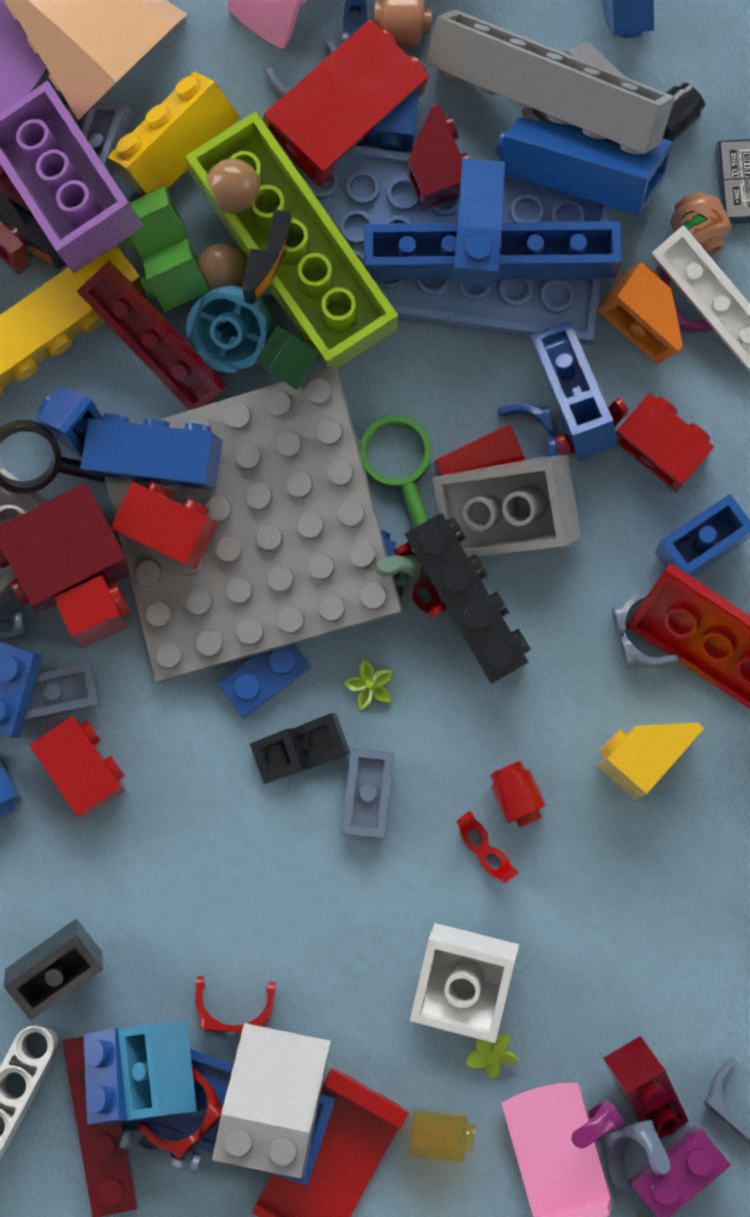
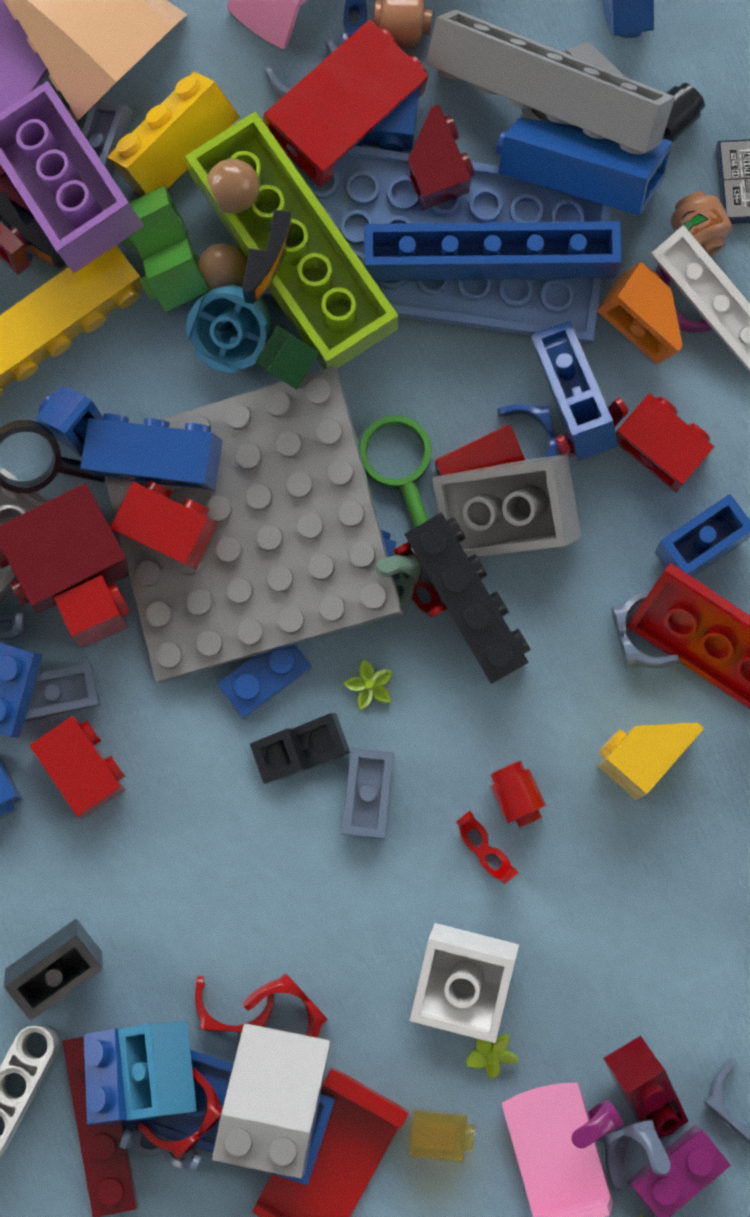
(151, 337): dark red plate -> none
(287, 985): none -> red cap
(479, 223): blue slope -> none

